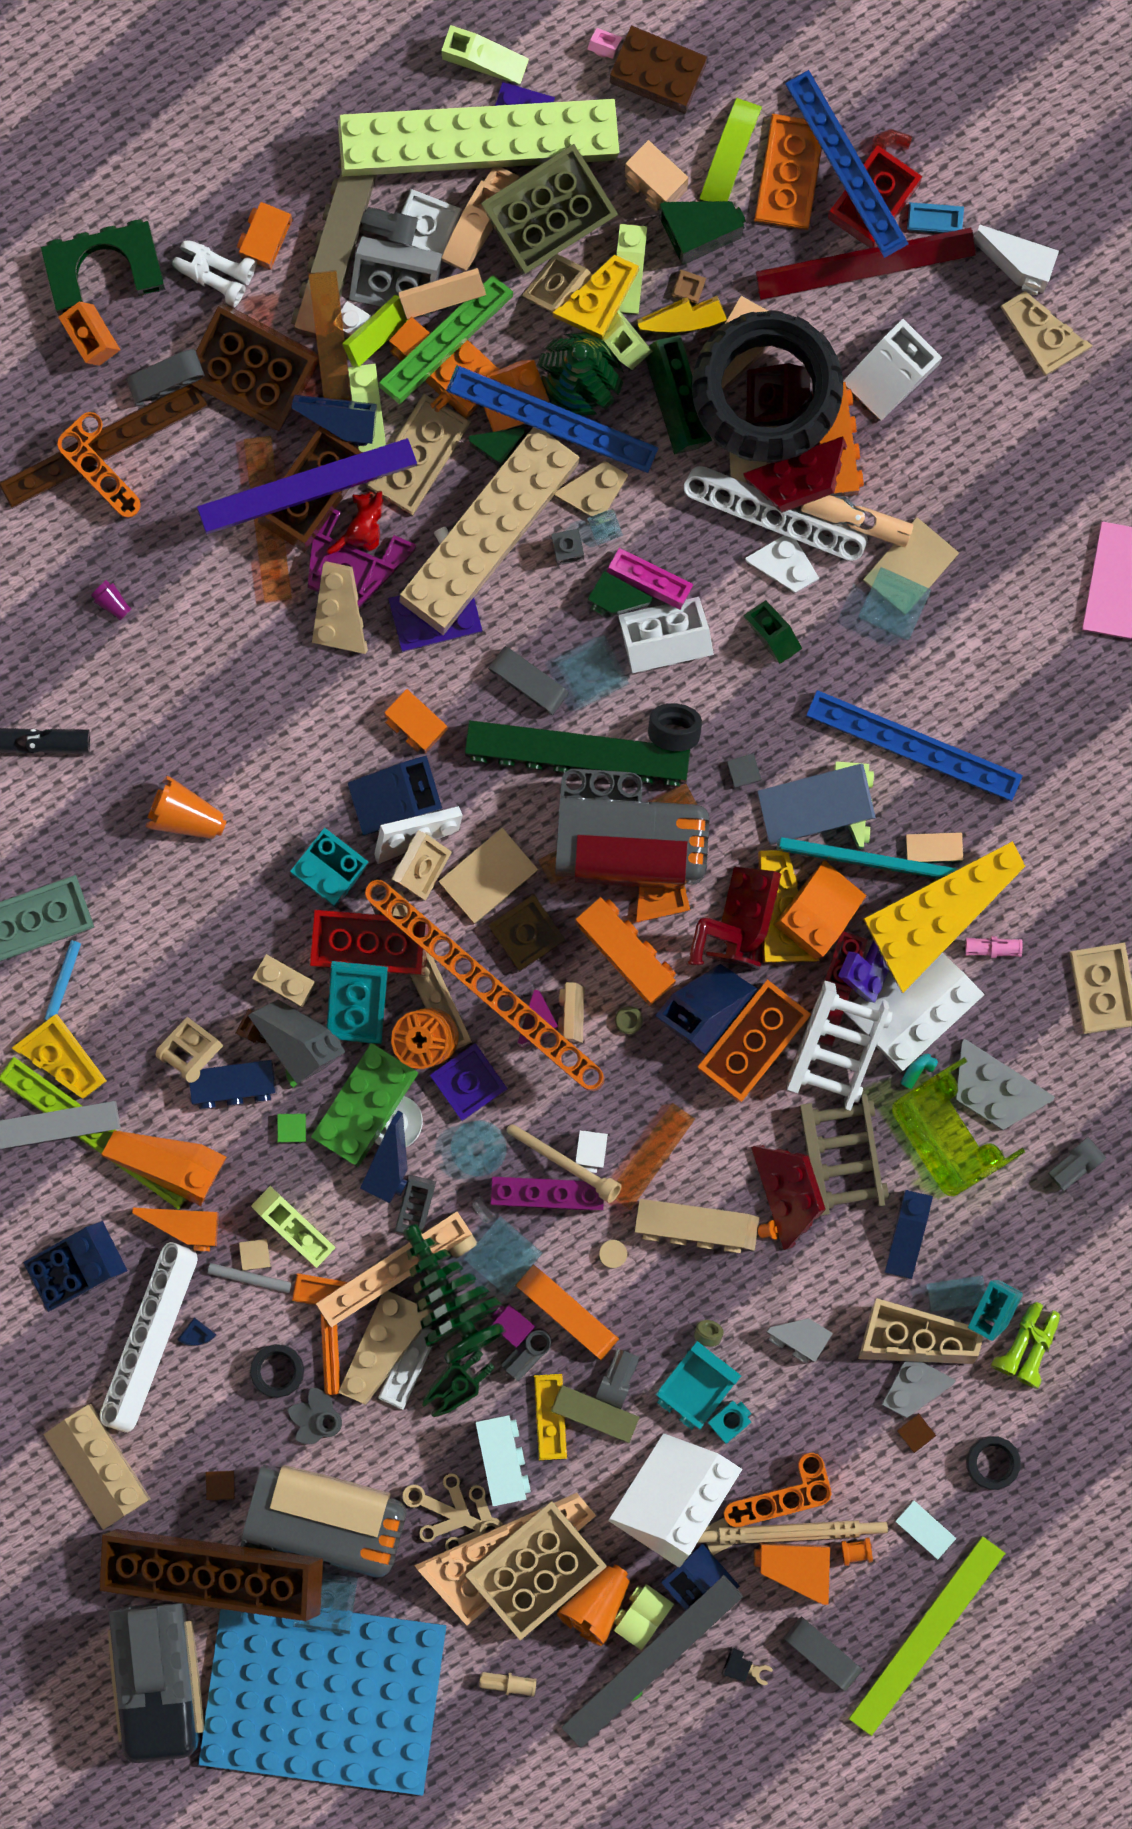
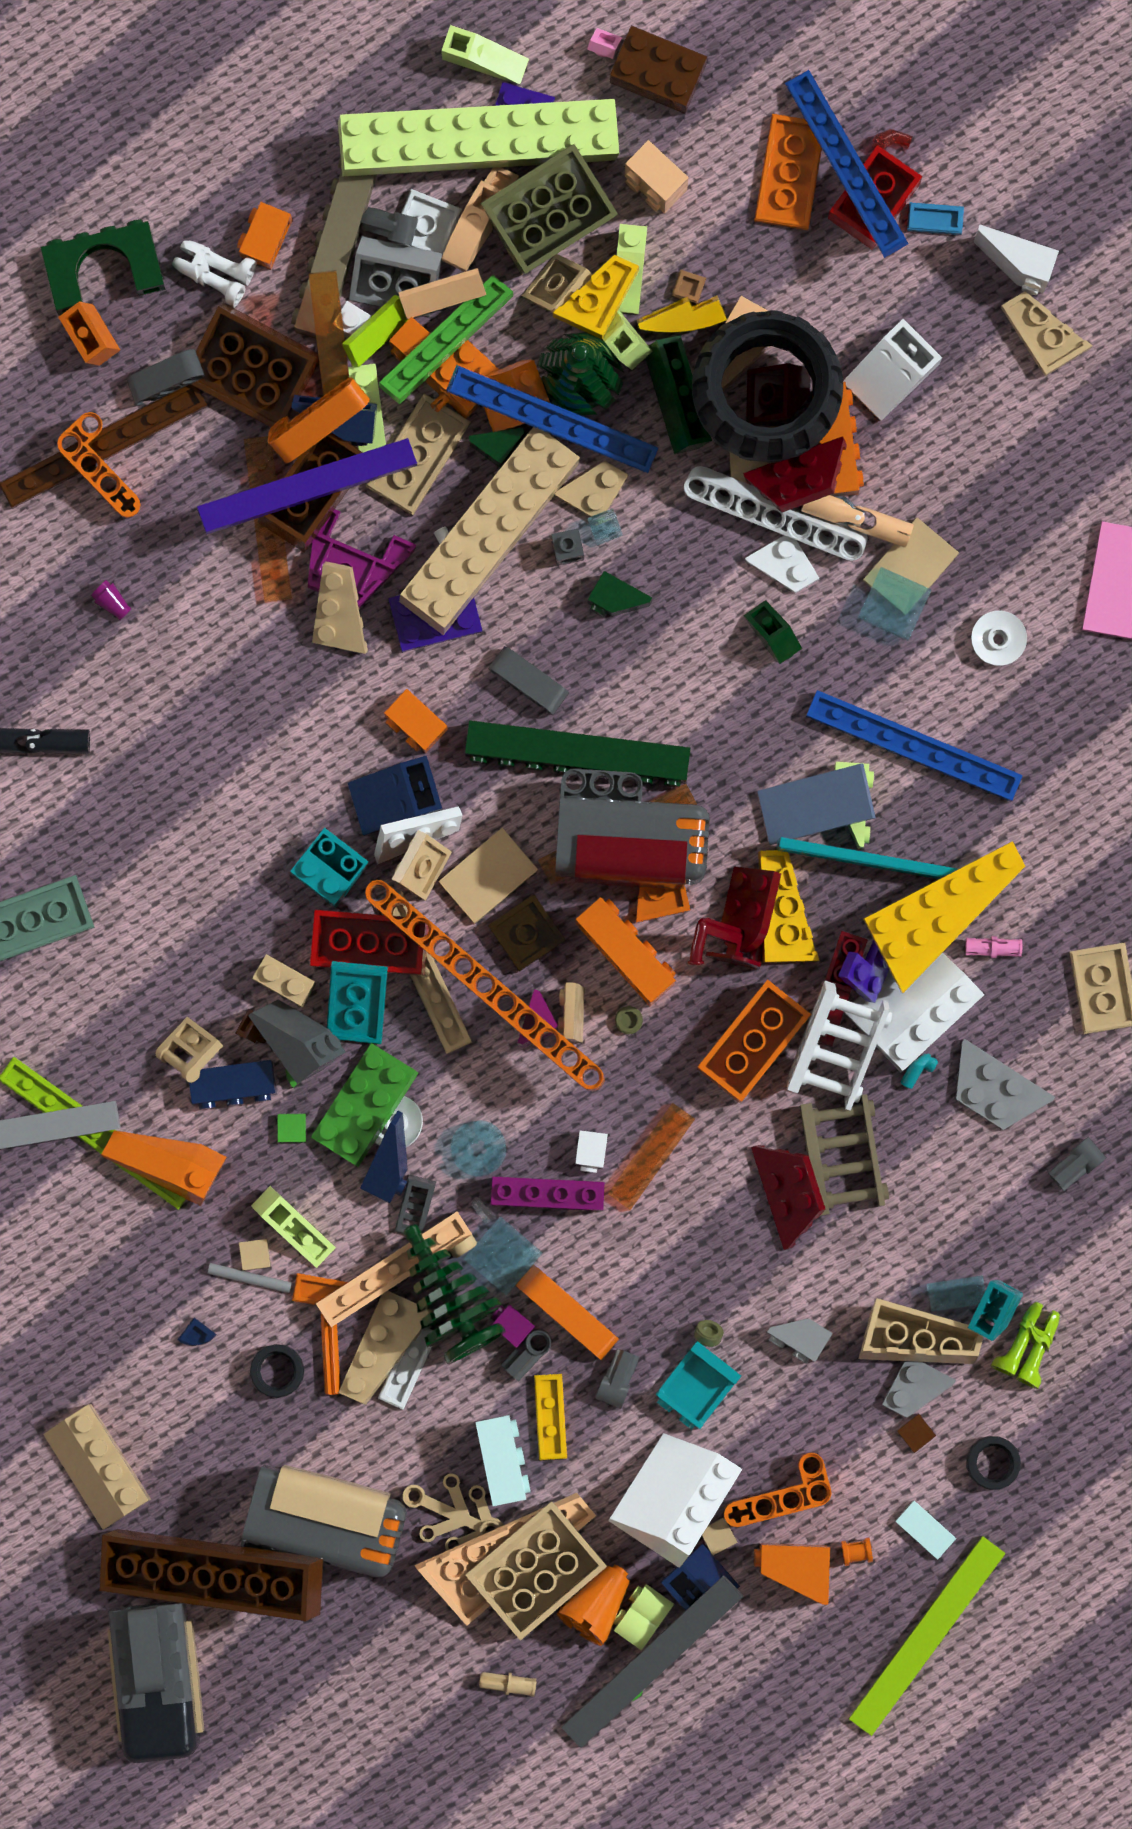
(62, 1056): yellow wing -> none
(63, 979): dark azure bar -> none
(75, 1266): dark blue slope -> none
(148, 1337): white beam -> none
(184, 812): orange cone -> none
(190, 1227): orange slope -> none
(220, 1485): reddish brown tile -> none
(297, 435): none -> orange beam
(311, 1416): dark grey plate -> none
(324, 1701): dark azure plate -> none
(336, 1605): clear light blue tile -> none
(363, 529): red animal -> none
(429, 1023): orange wheel -> none
(457, 1384): dark green hinge -> none
(468, 1082): dark purple plate -> none
(591, 672): clear light blue tile -> none
(595, 1414): olive tile -> none
(607, 1188): tan piece -> none
(613, 1254): tan tile -> none
(650, 578): dark pink plate -> none
(665, 635): white slope -> none
(674, 715): black tyre -> none
(696, 1224): tan wedge -> none
(700, 226): dark green slope -> none
(706, 1007): dark blue slope -> none
(722, 1431): teal brick -> none
(730, 151): lime slope -> none
(740, 1668): black piece -> none
(744, 770): dark grey tile -> none
(768, 1230): orange piece -> none
(792, 1532): tan axle -> none
(820, 910): orange slope -> none
(823, 1653): dark grey beam -> none
(864, 264): dark red tile -> none
(908, 1233): dark blue slope -> none
(934, 847): light nougat tile -> none
(943, 1137): clear neon green windscreen -> none
(1001, 624): none -> white dish

